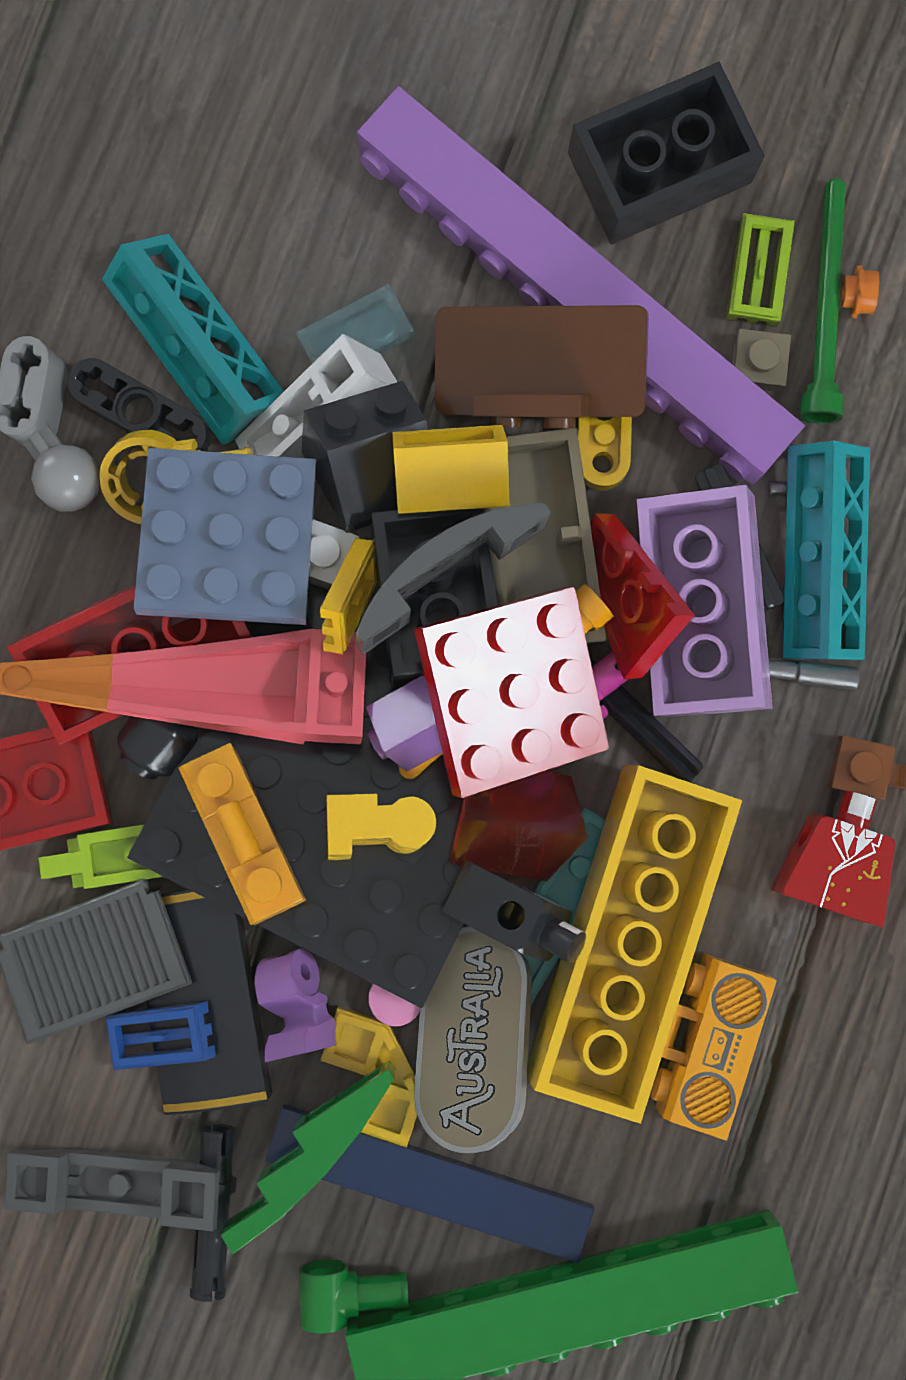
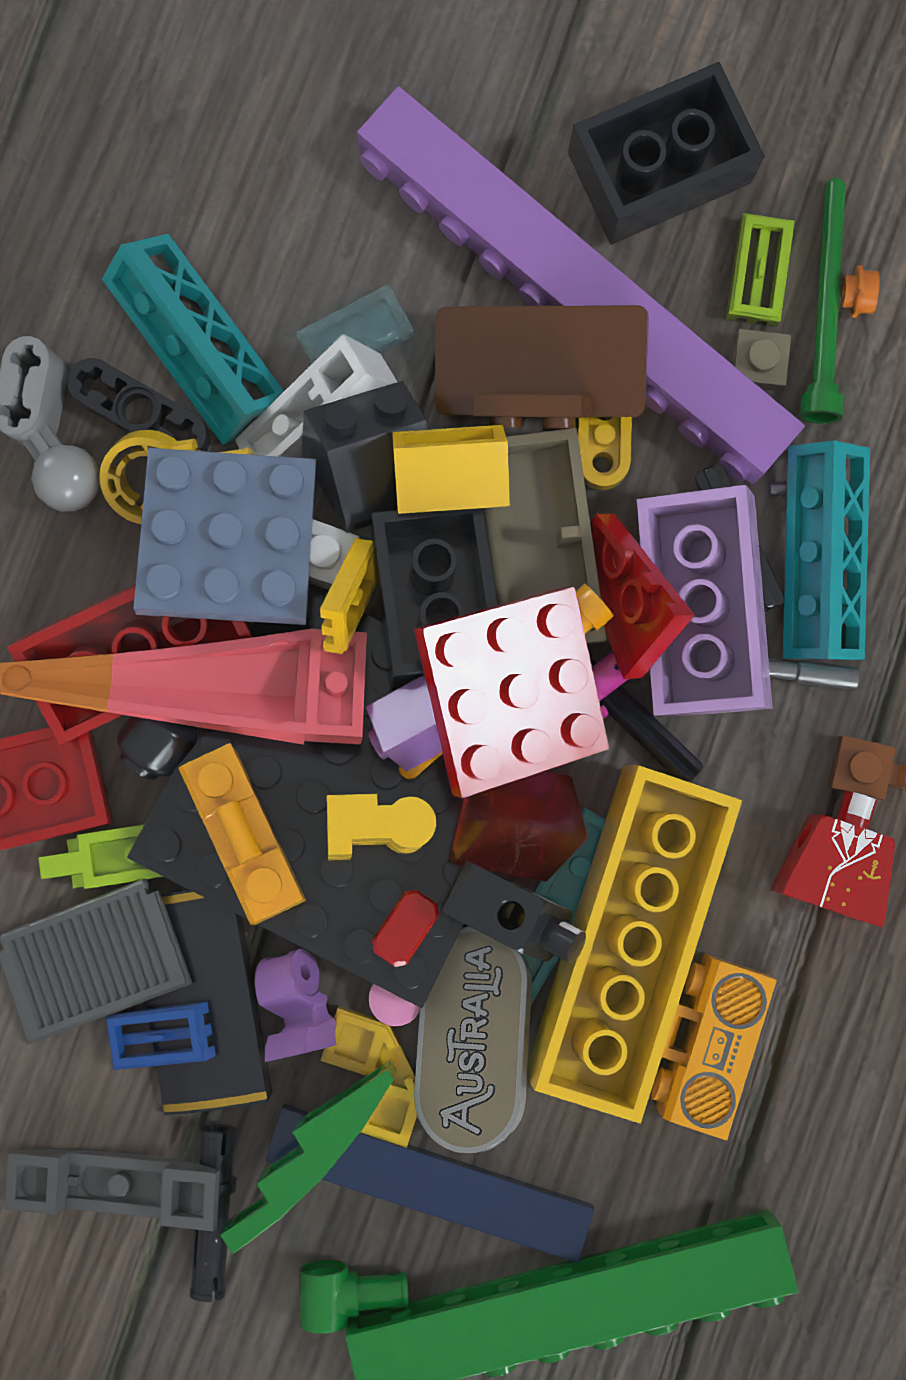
(405, 928): none -> red piece
(500, 529): dark grey slope -> none

